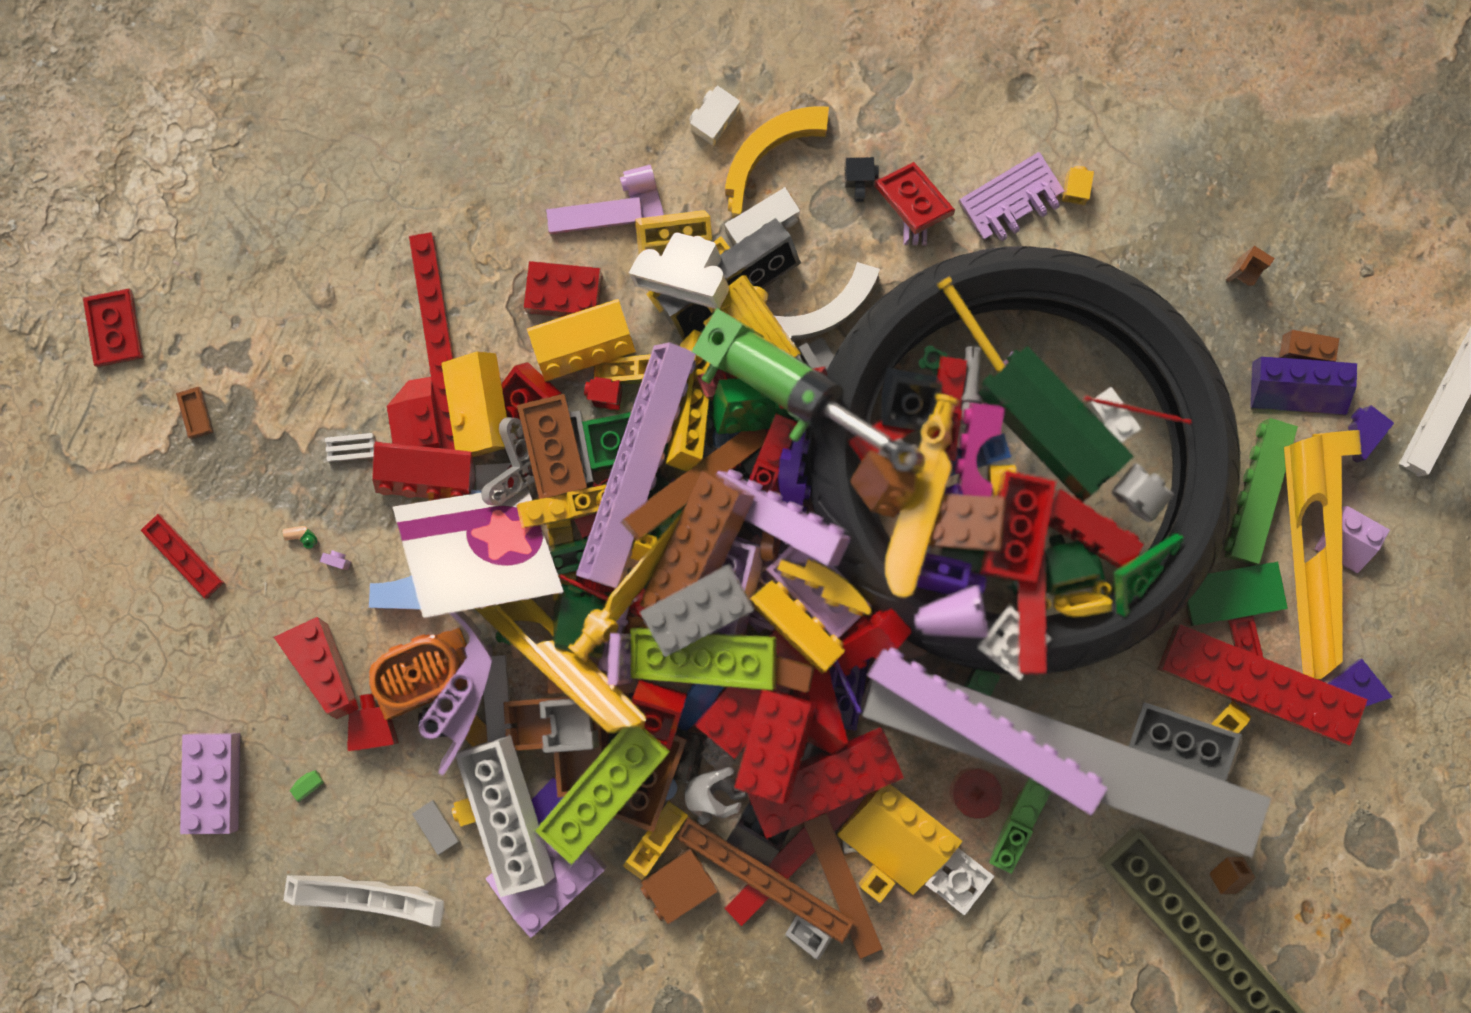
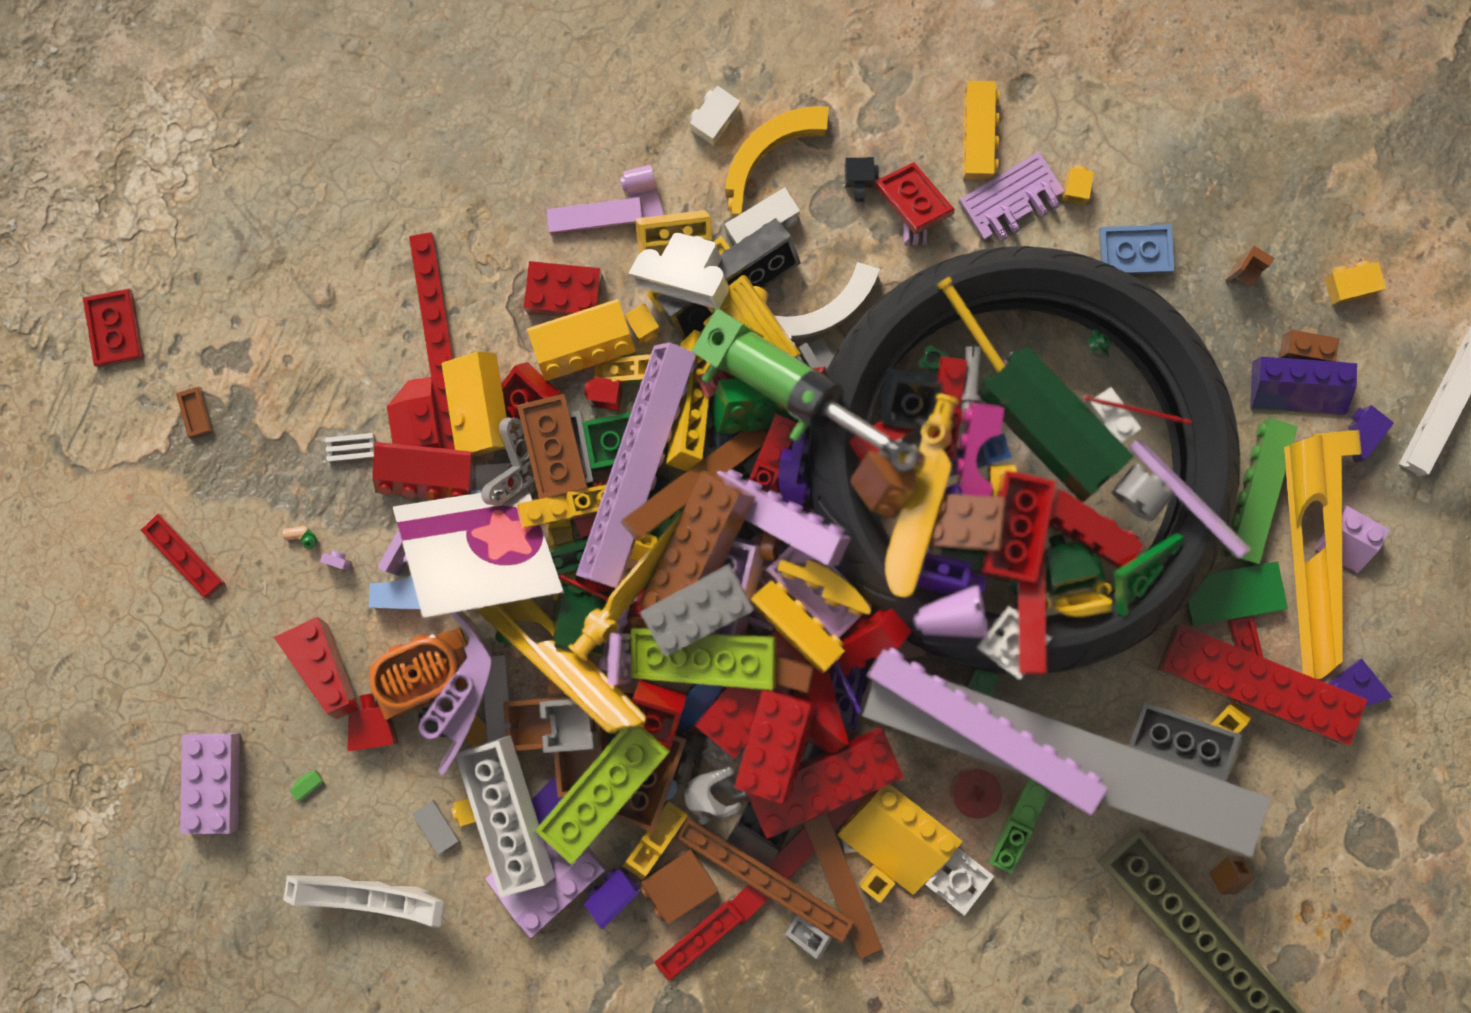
(395, 557): none -> lavender piece
(612, 896): none -> dark purple slope
(642, 323): none -> yellow brick
(699, 940): none -> red tile
(979, 130): none -> yellow brick
(1099, 344): none -> dark green plate
(1138, 248): none -> medium blue plate
(1190, 499): none -> lavender tile
(1355, 283): none -> yellow brick

